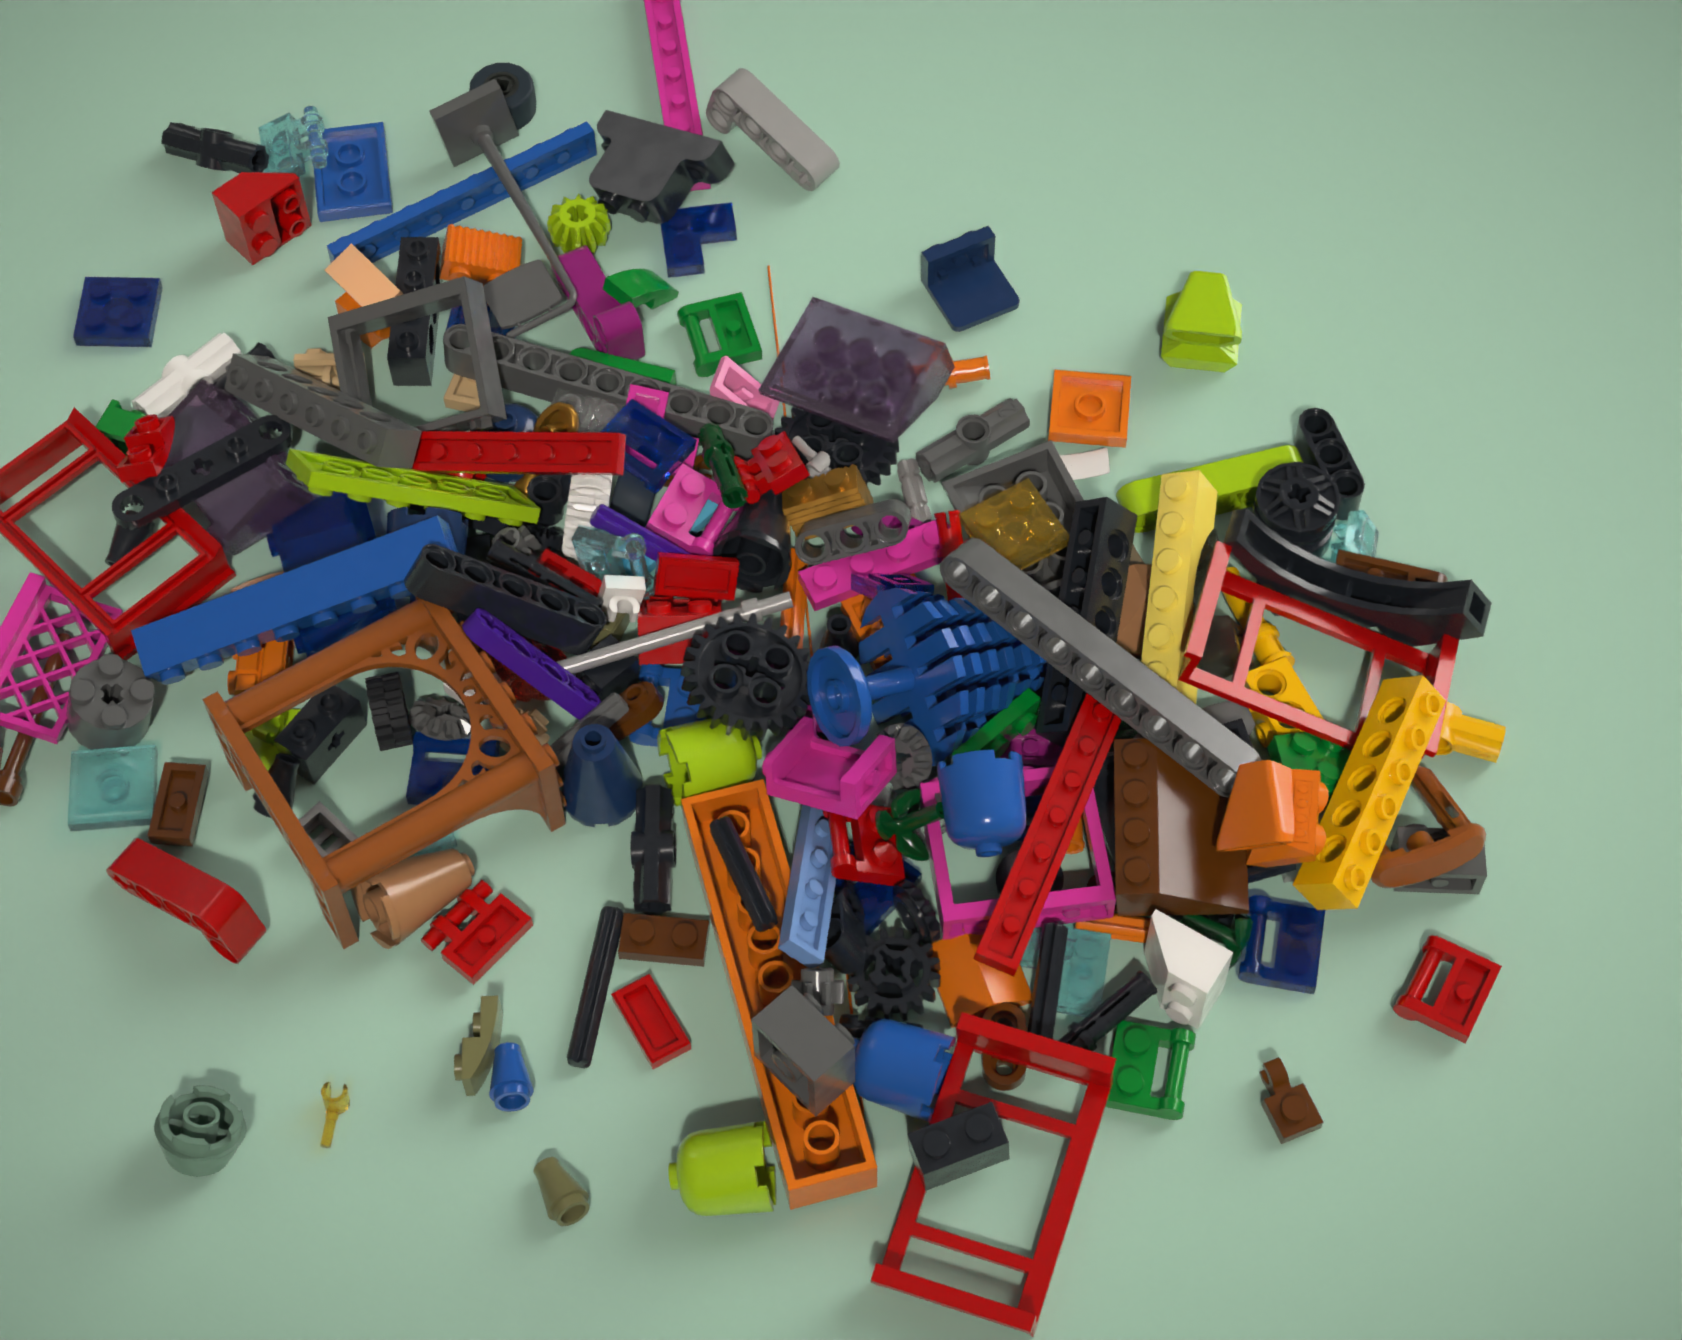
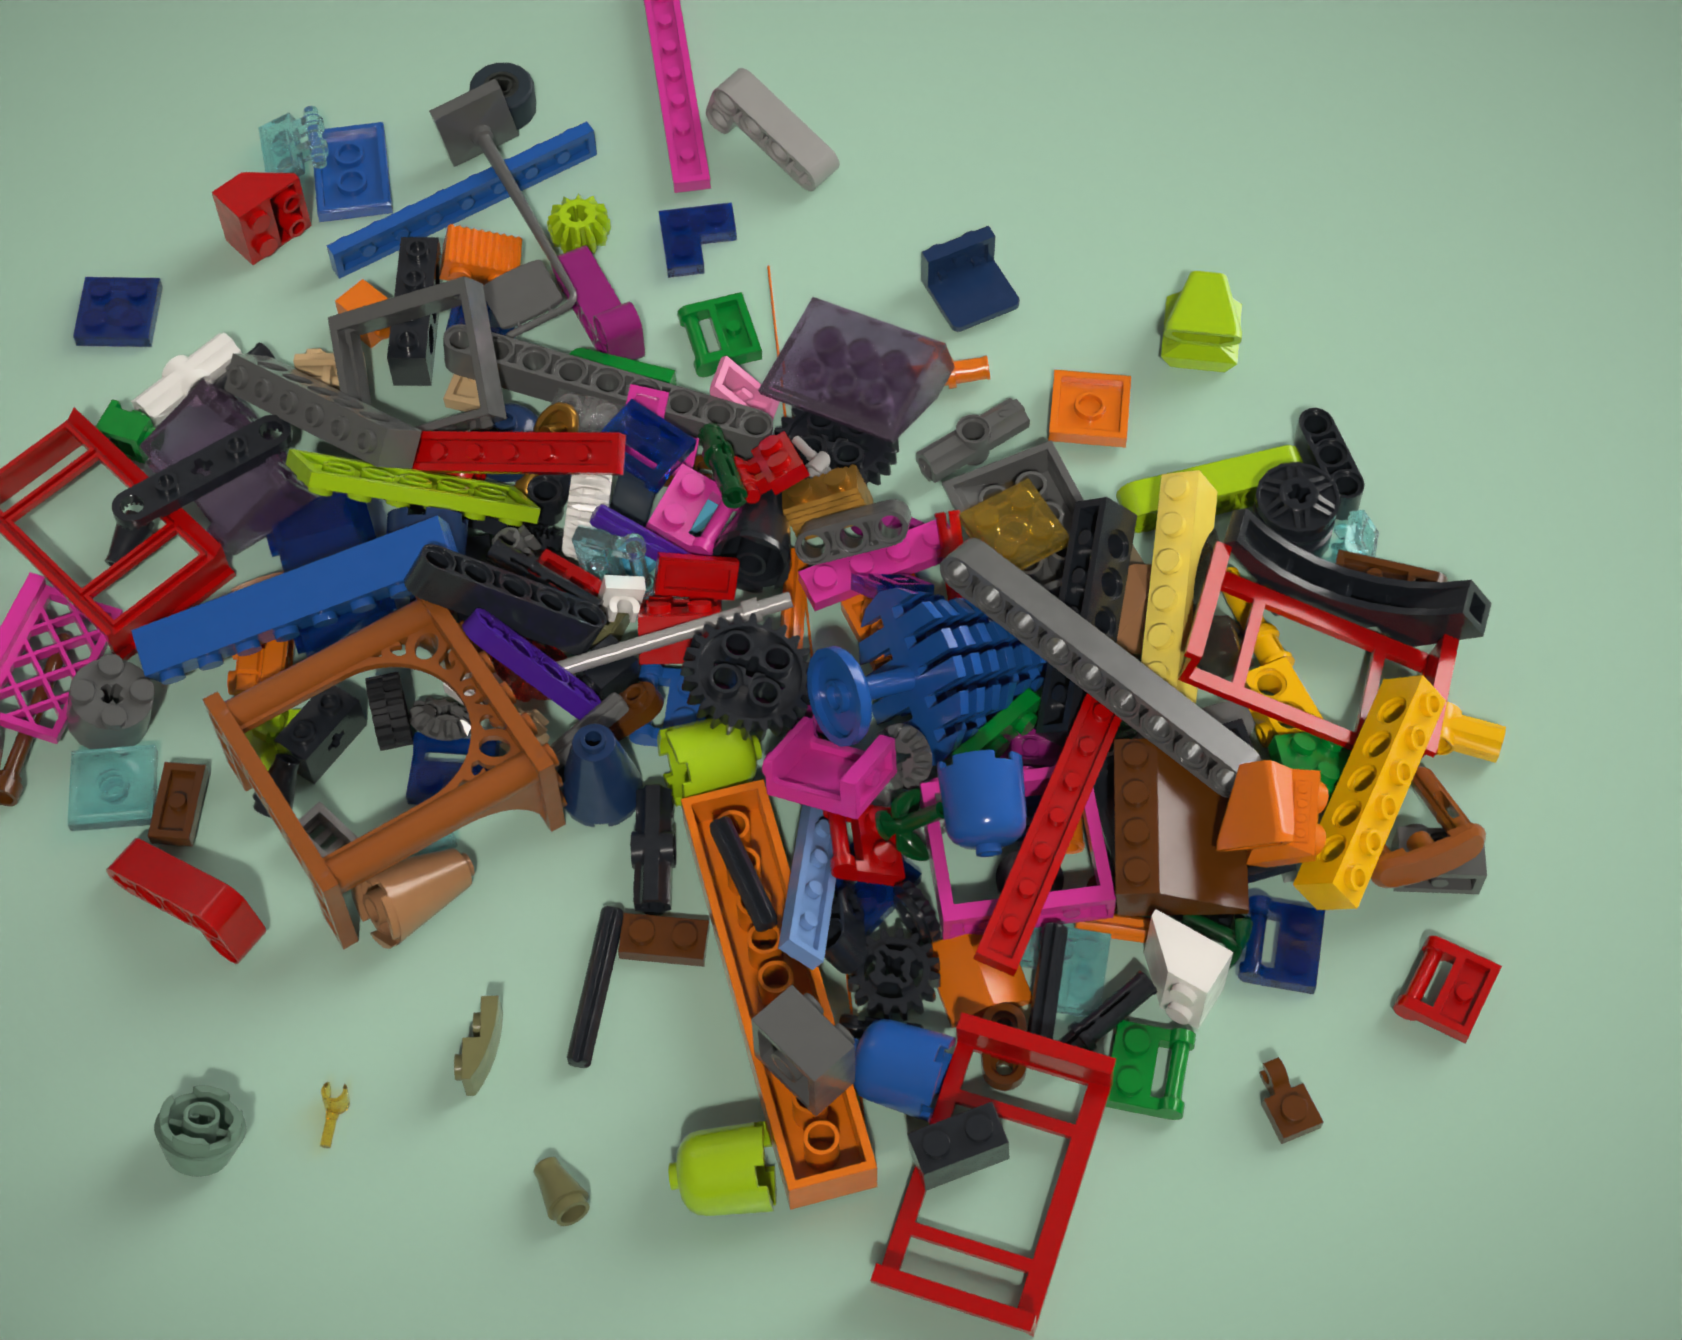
(148, 448): red slope -> none
(214, 148): black piece -> none
(361, 278): light nougat slope -> none
(485, 938): red plate -> none
(510, 1079): blue cone -> none
(639, 288): green slope -> none
(651, 1021): red tile -> none
(652, 166): black brick -> none
(822, 986): dark grey gear -> none
(840, 634): black cone -> none
(913, 490): light grey axle -> none
(1087, 463): white sticker -> none

